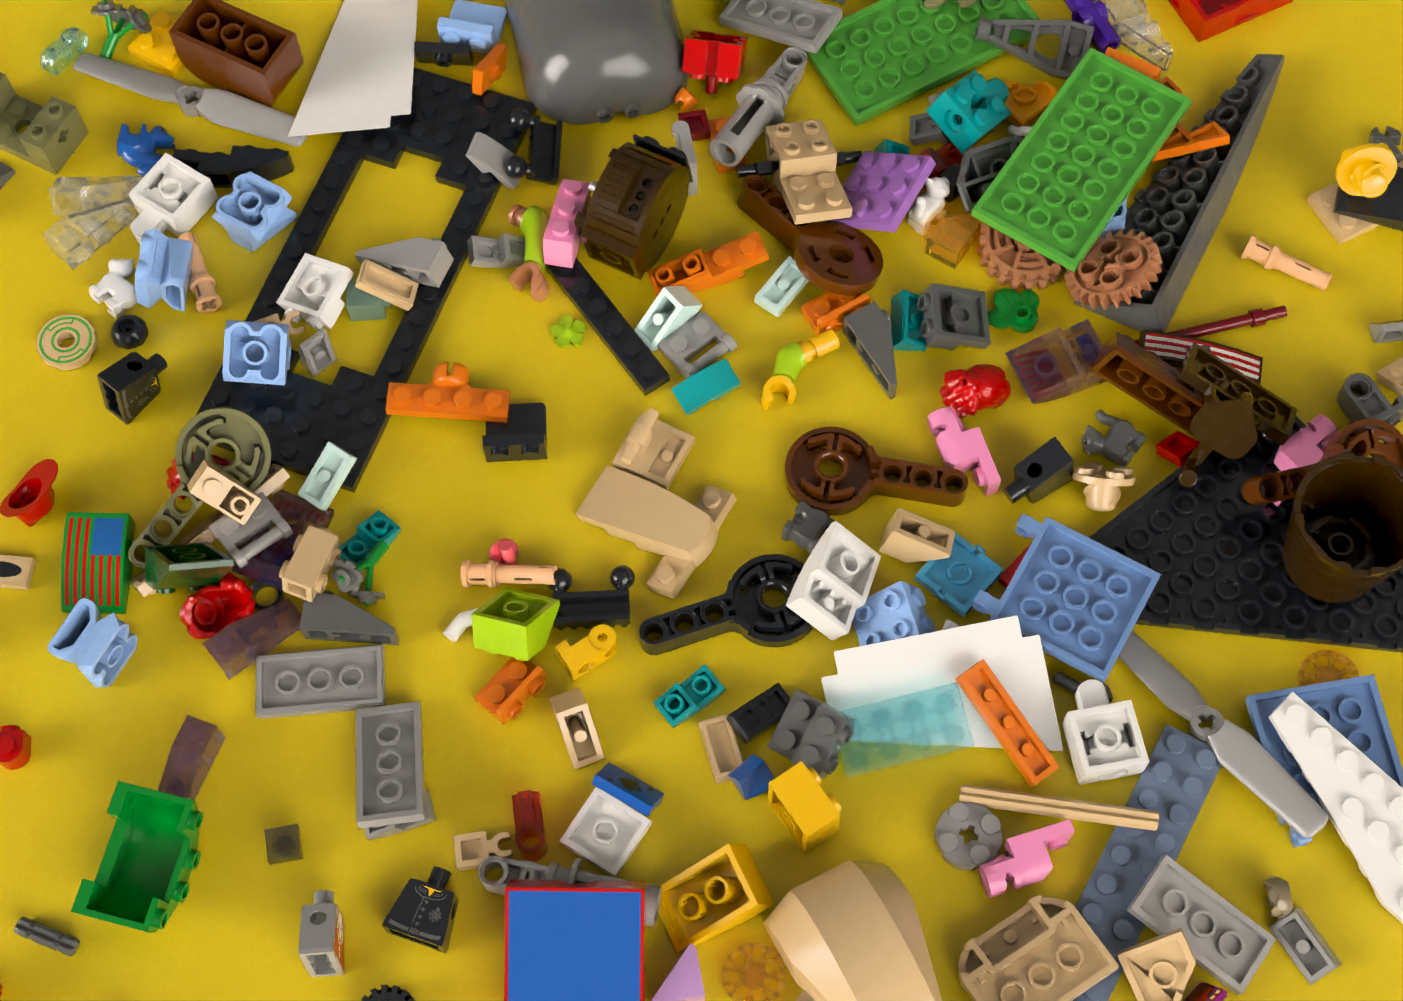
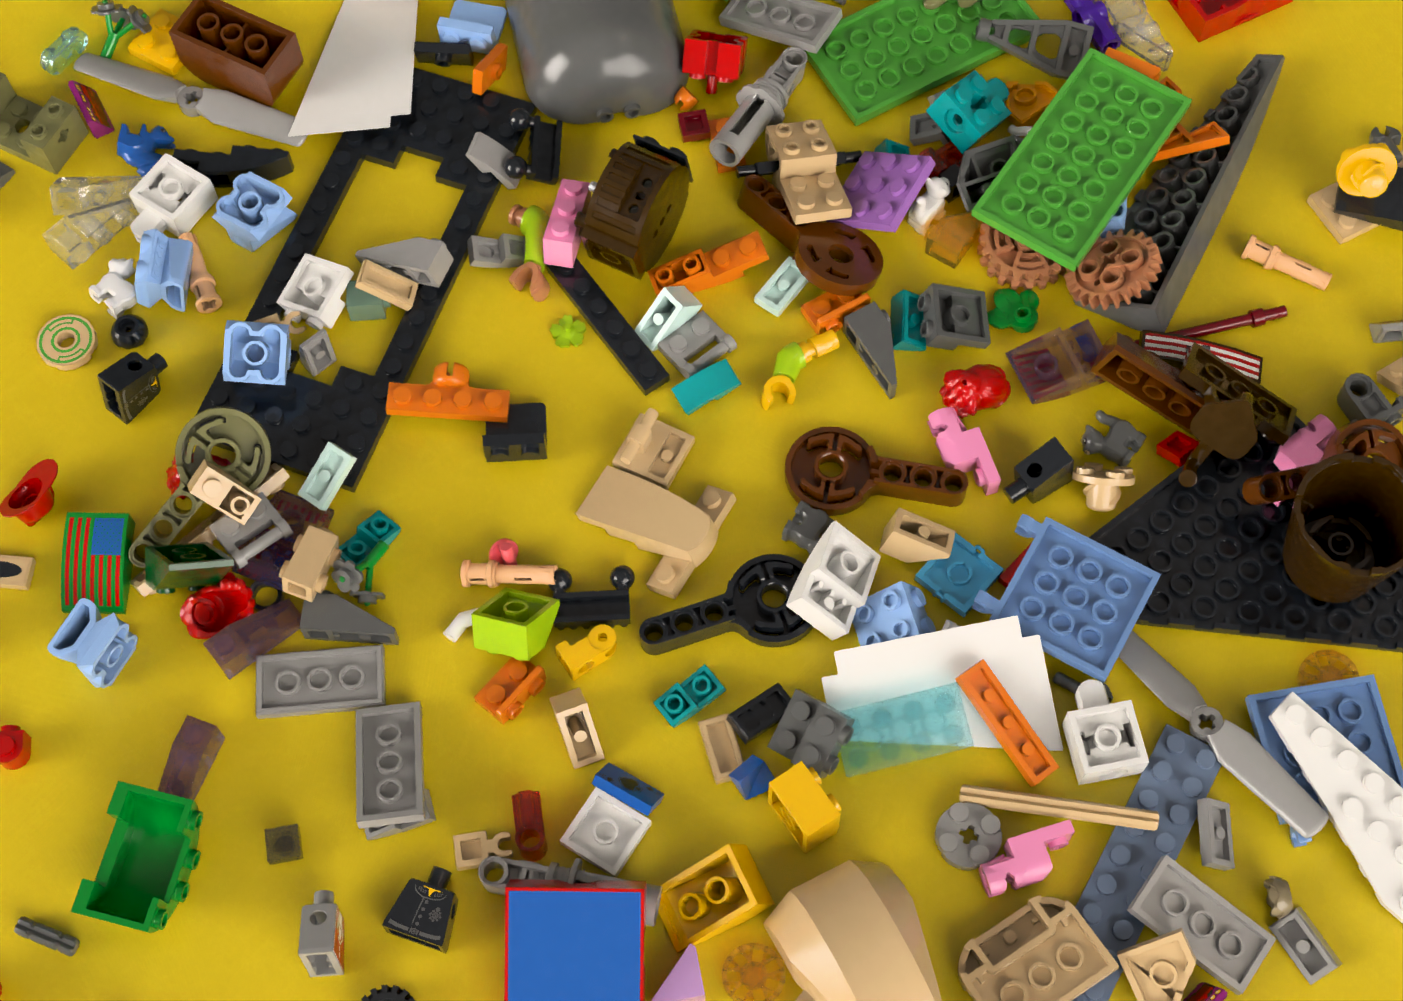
(92, 109): none -> slope
(684, 142): light grey plate -> none
(1215, 834): none -> light grey plate

